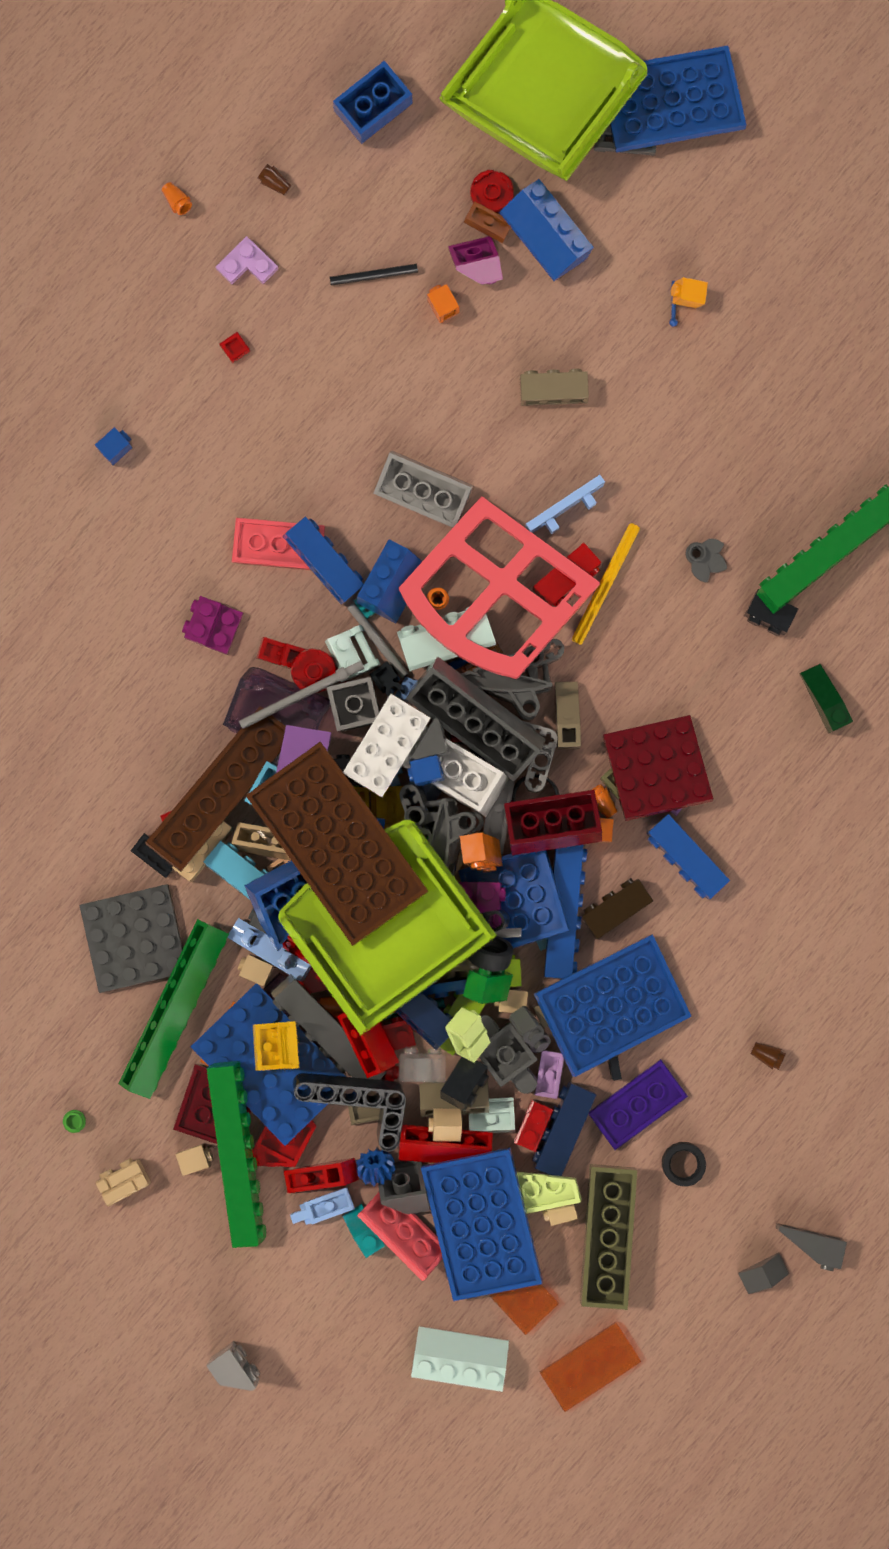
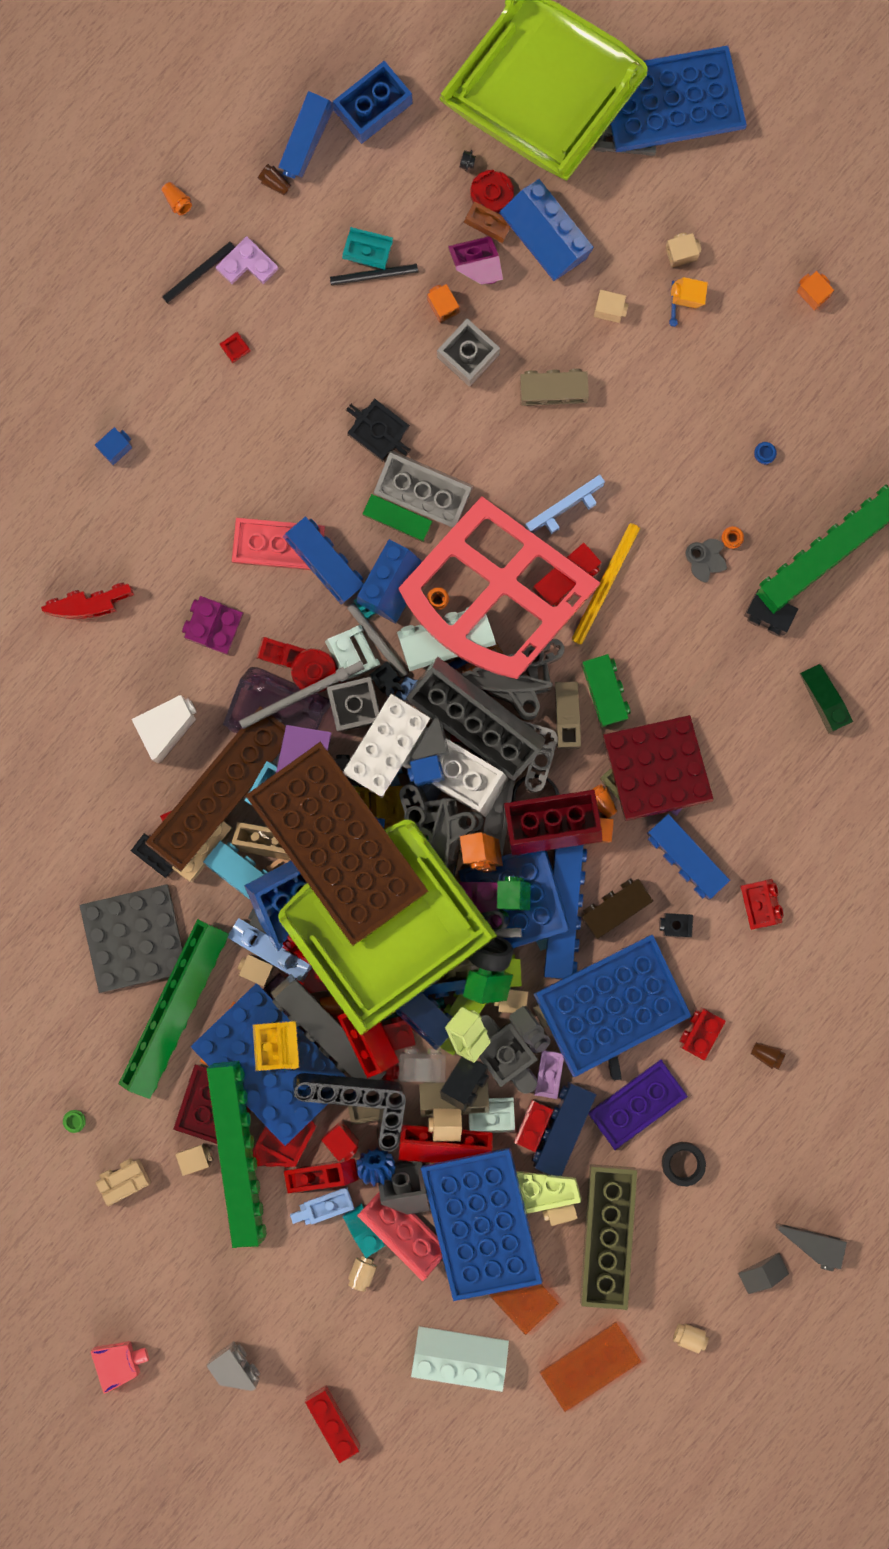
(79, 606): none -> red slope
(117, 1363): none -> coral torso
(165, 726): none -> white slope
(198, 272): none -> black bar
(306, 134): none -> blue slope
(332, 1424): none -> red brick
(341, 1141): none -> red brick
(362, 1273): none -> tan brick
(367, 248): none -> teal plate
(378, 430): none -> black plate
(397, 518): none -> green tile
(467, 160): none -> black plate
(468, 352): none -> light grey brick
(513, 894): none -> green brick
(606, 690): none -> green brick
(611, 306): none -> tan brick
(683, 249): none -> tan brick
(685, 921): none -> black brick
(690, 1338): none -> tan brick
(702, 1033): none -> red bracket
(735, 531): none -> orange plate
(762, 904): none -> red bracket
(765, 453): none -> blue plate
(815, 289): none -> orange brick

